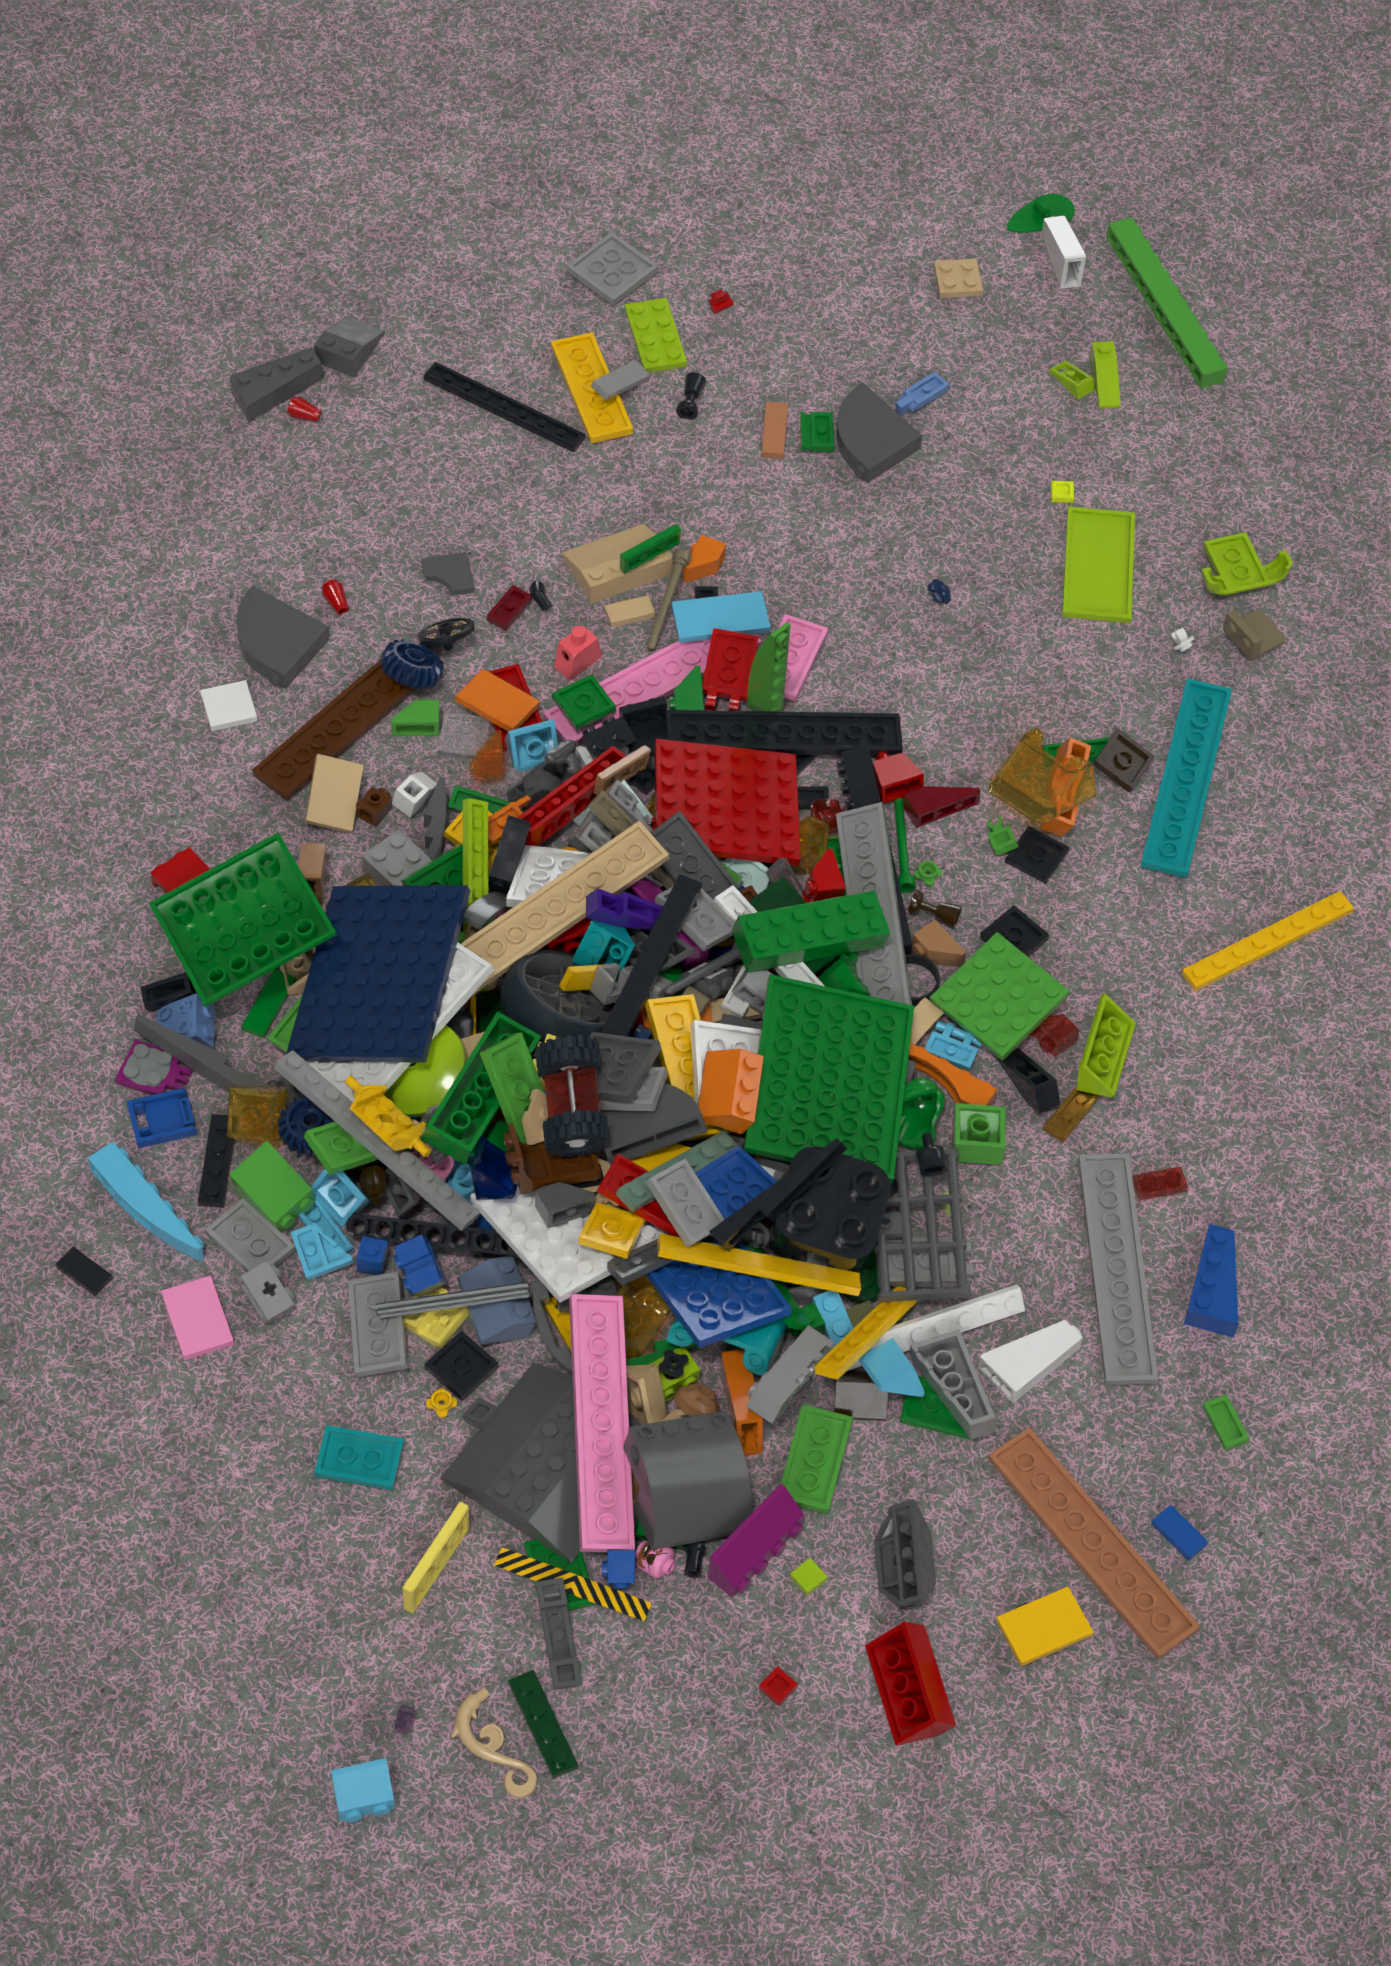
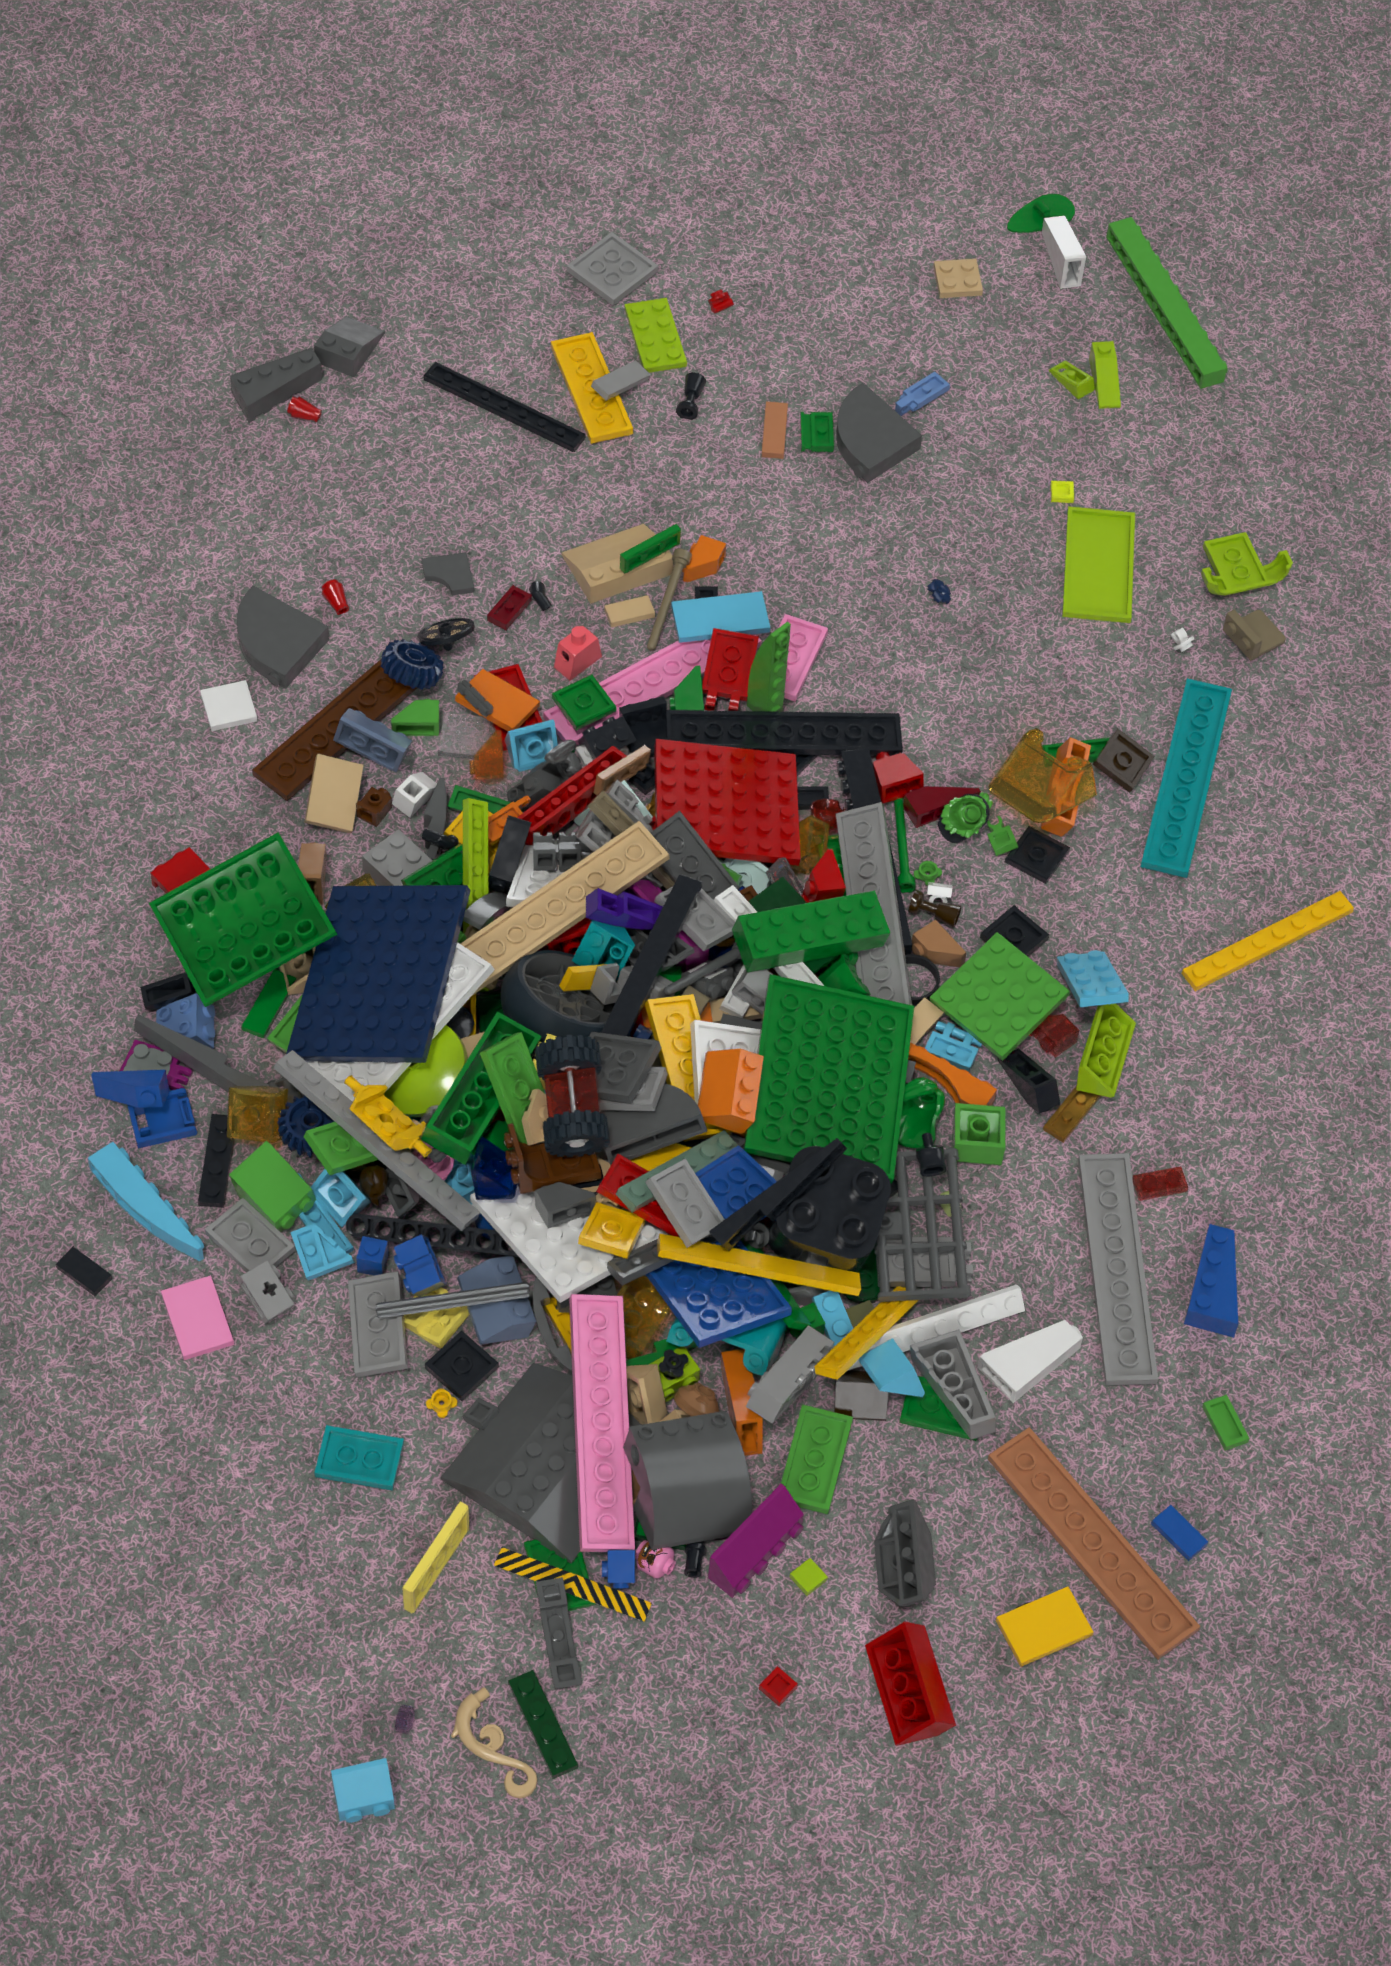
(133, 1088): none -> blue slope
(372, 739): none -> sand blue slope
(441, 840): none -> black arm
(475, 698): none -> dark grey axle
(546, 852): none -> dark grey legs
(939, 890): none -> white tile
(964, 816): none -> bright green hair
(1092, 979): none -> medium azure plate

